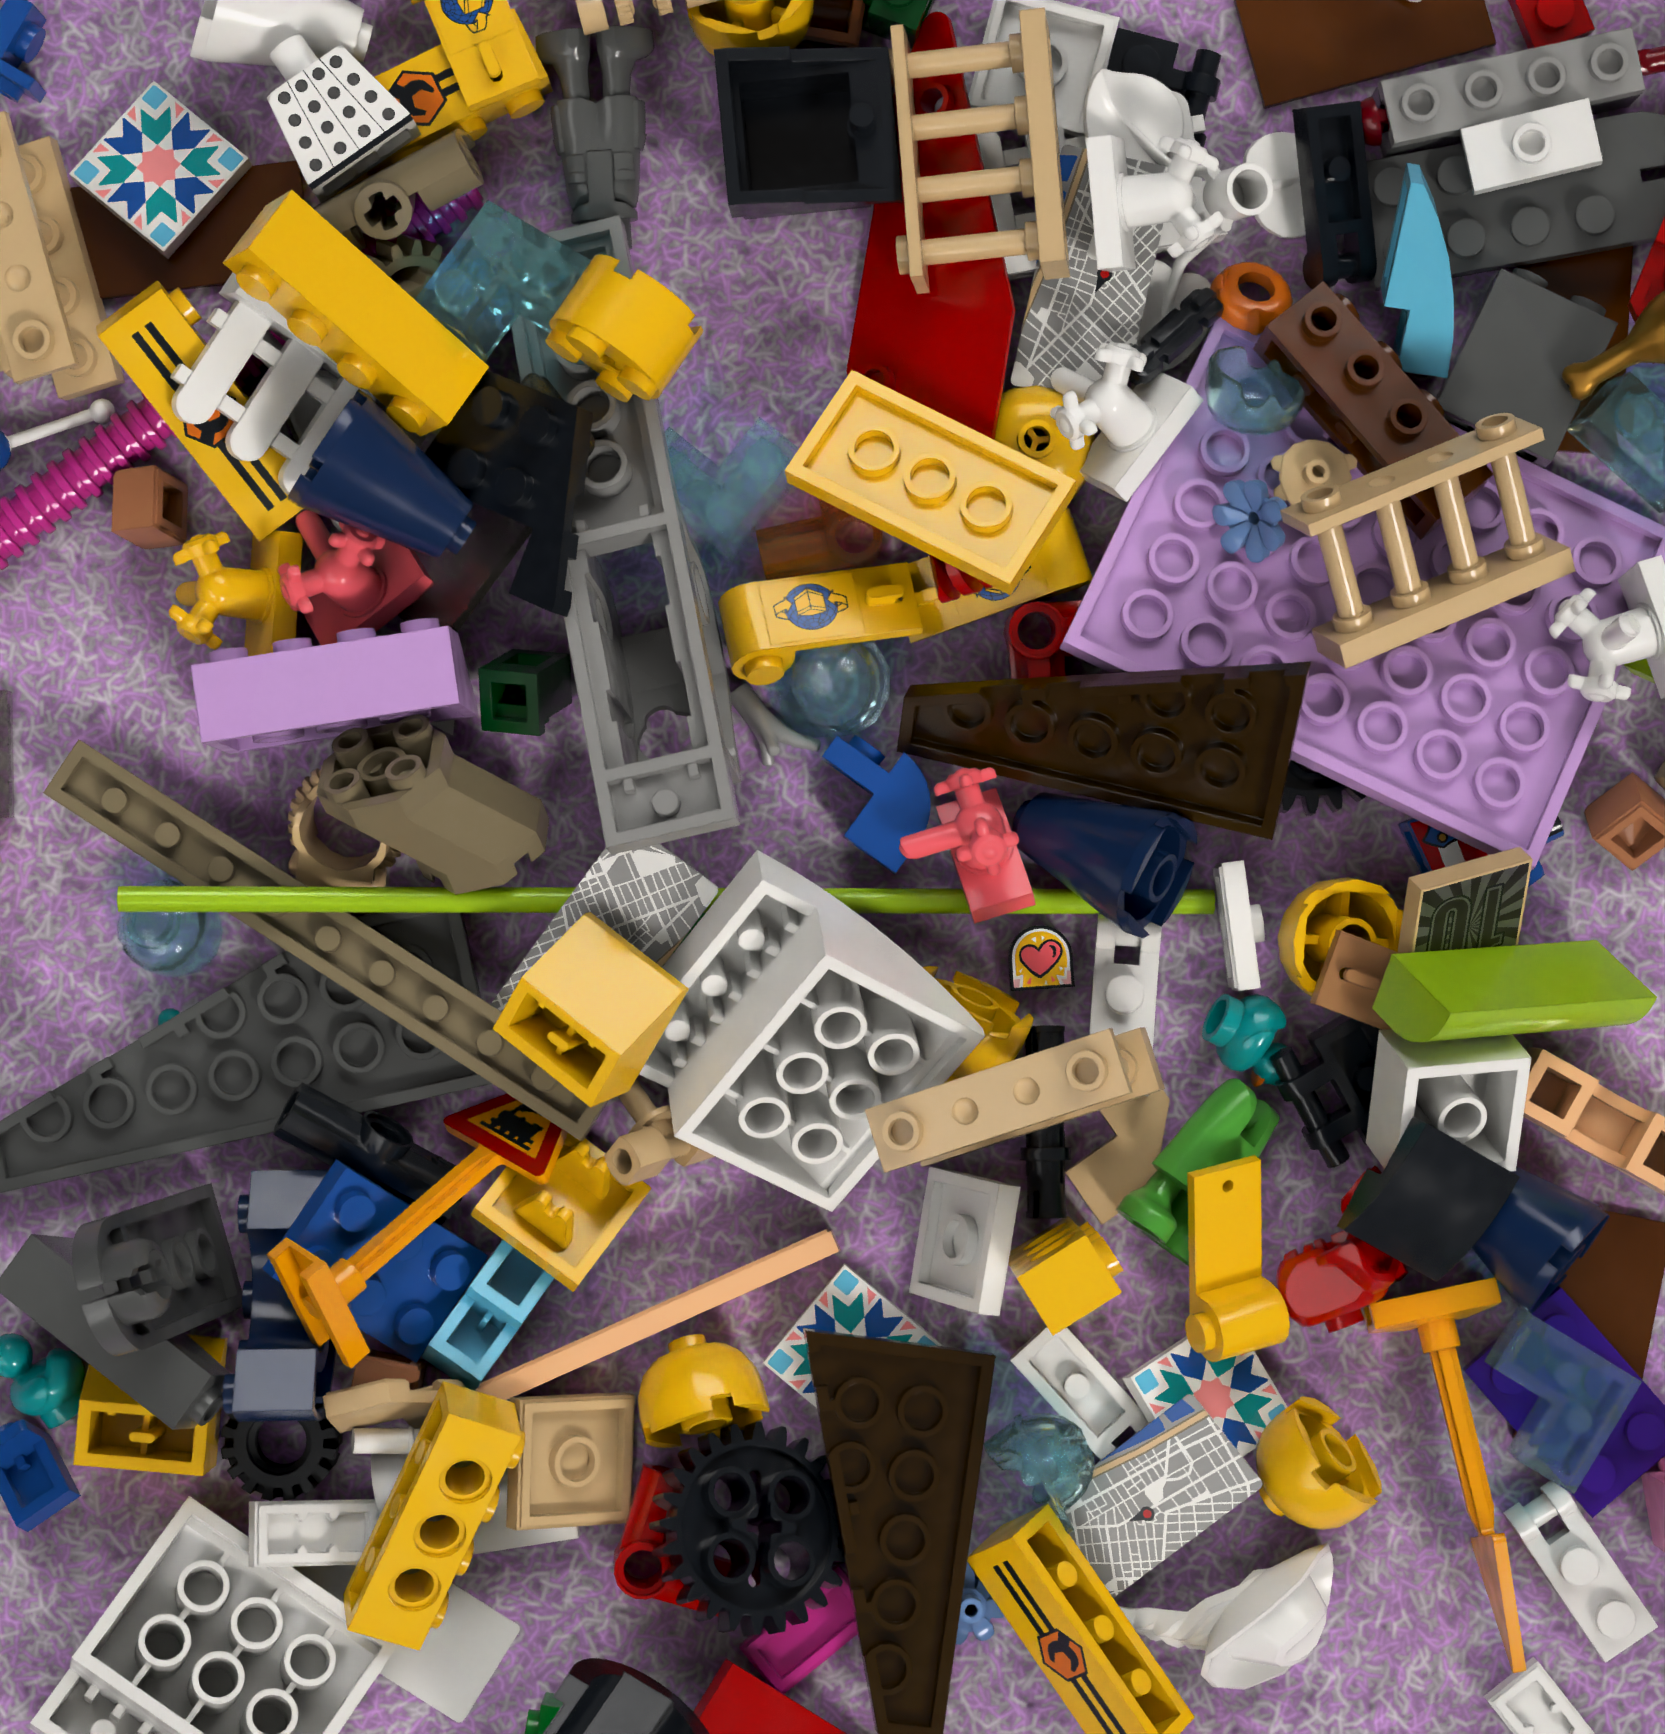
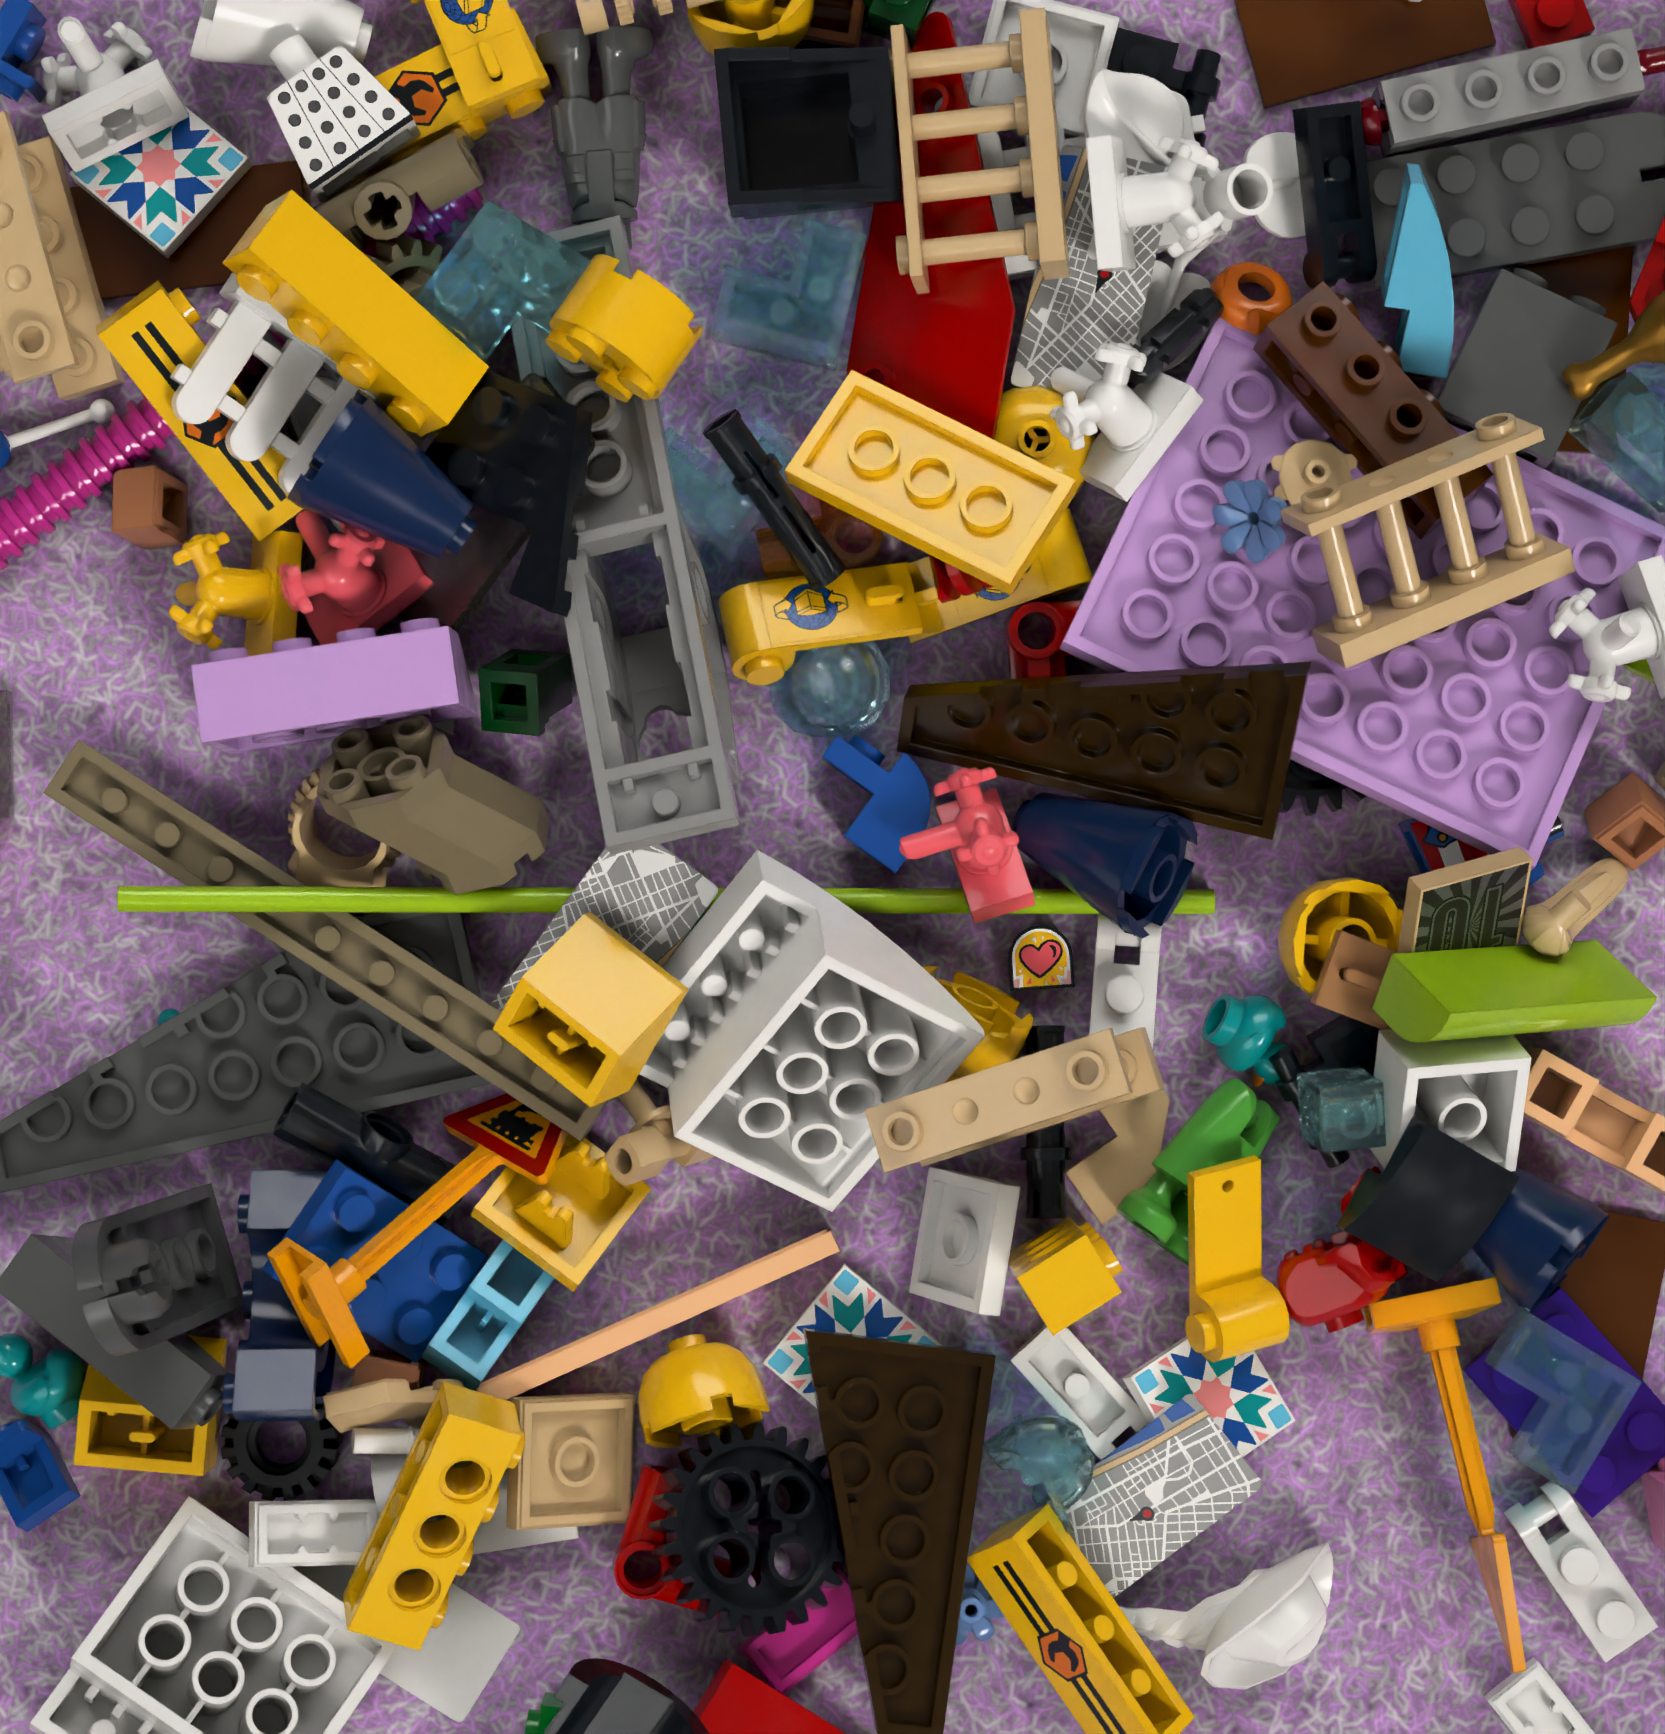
(113, 105): none -> white piece
(170, 941): clear light blue hair -> none
(767, 727): light grey bar -> none
(801, 316): none -> clear light blue brick
(812, 552): none -> black pin
(1239, 925): white plate -> none
(1250, 397): clear light blue hair -> none
(1313, 1470): yellow cylinder -> none
(1341, 1109): none -> clear light blue brick
(1531, 146): white plate -> none
(1559, 919): none -> tan piece

